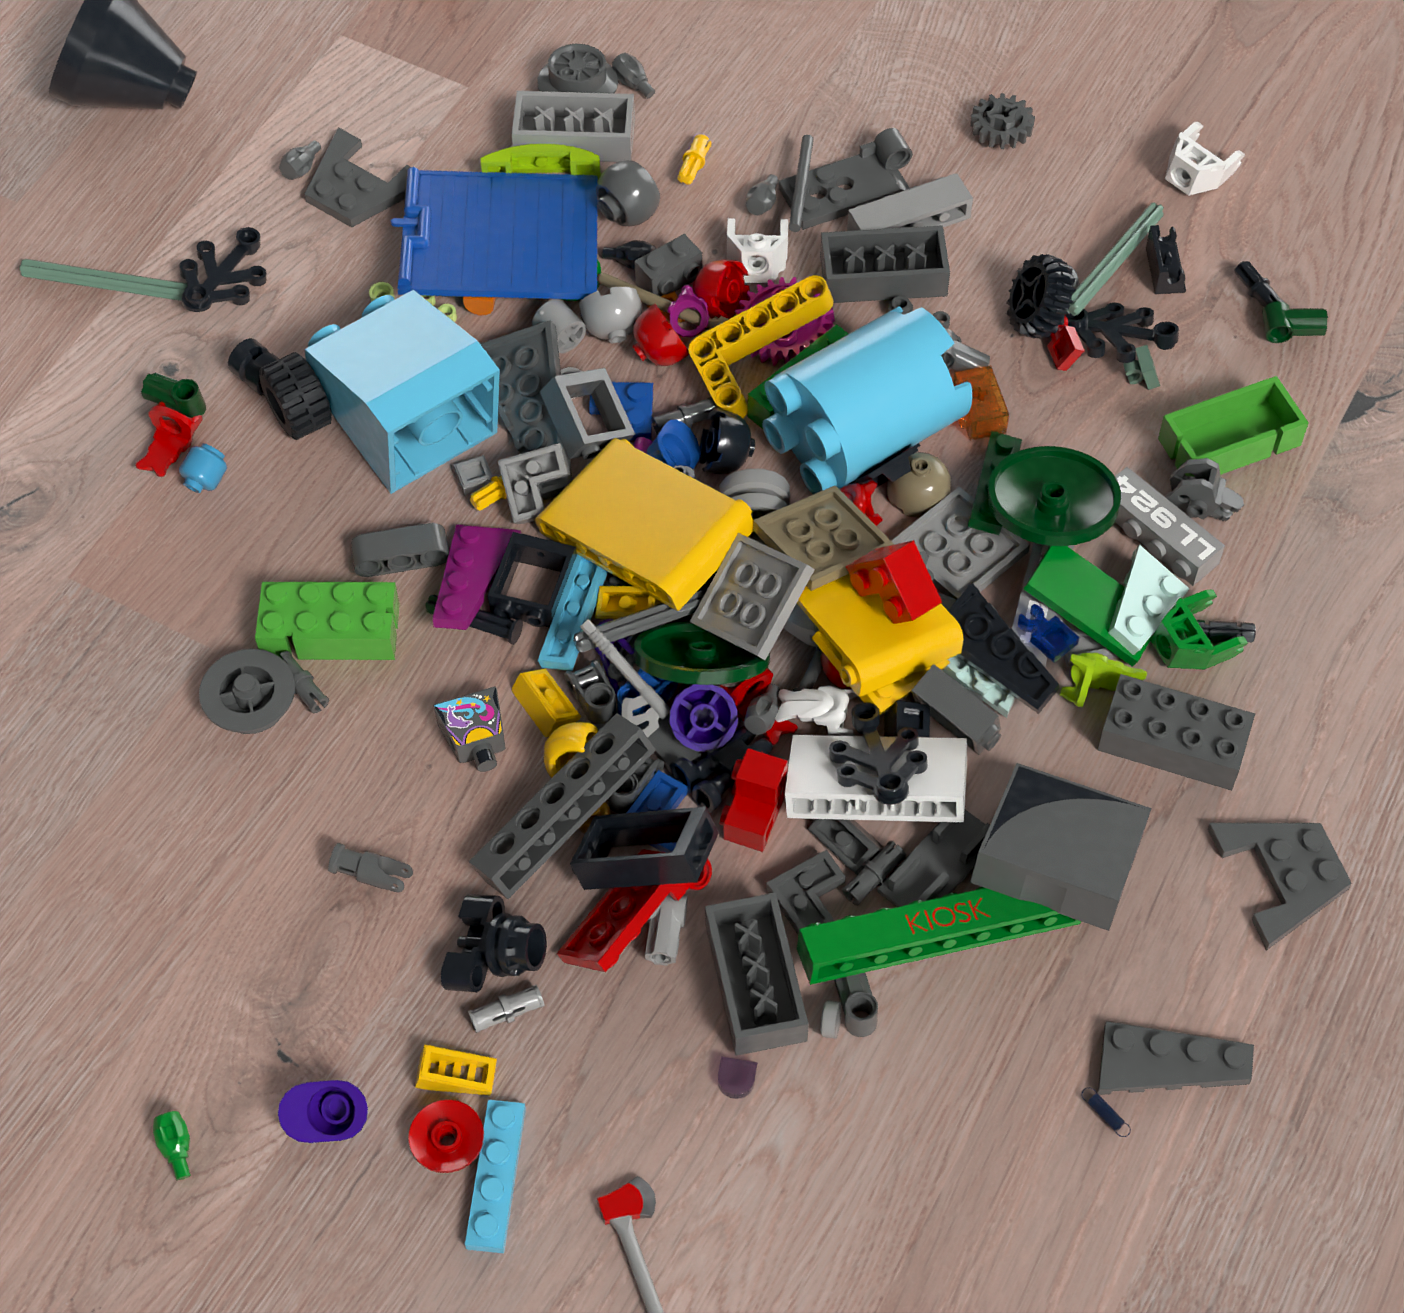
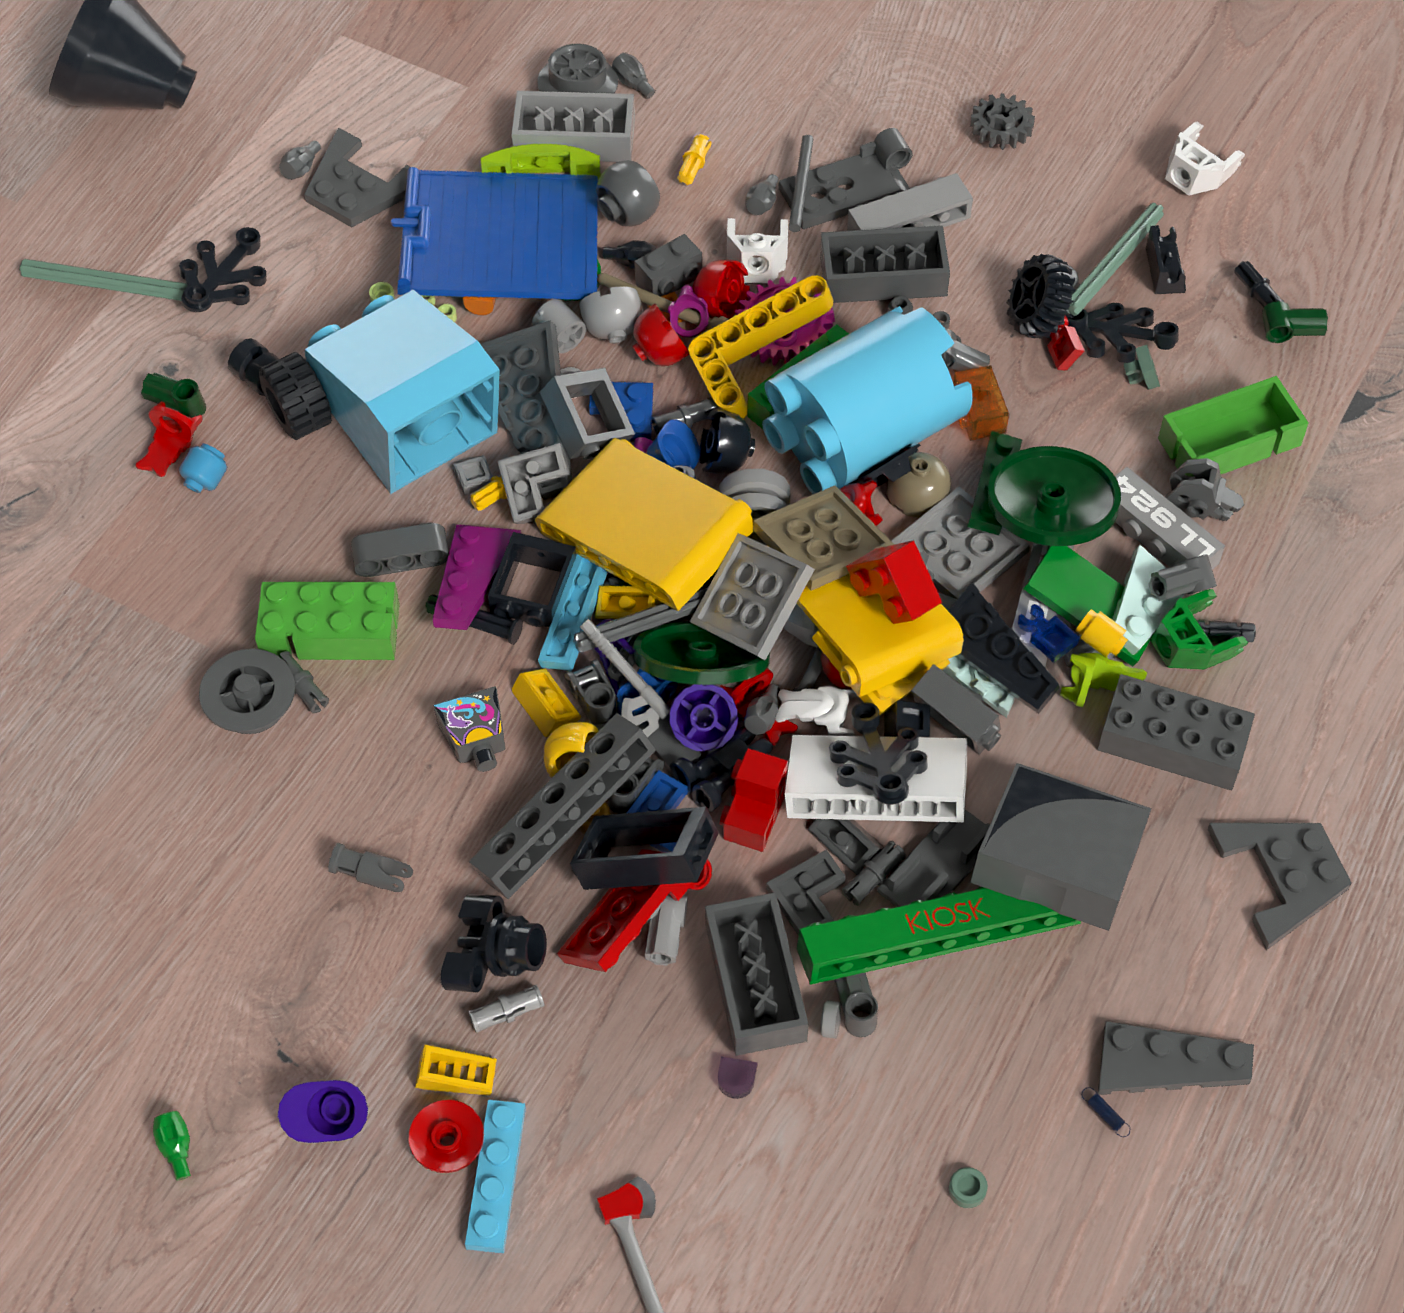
(968, 1187): none -> sand green tile
(1102, 633): none -> yellow brick
(1187, 577): none -> dark grey piece

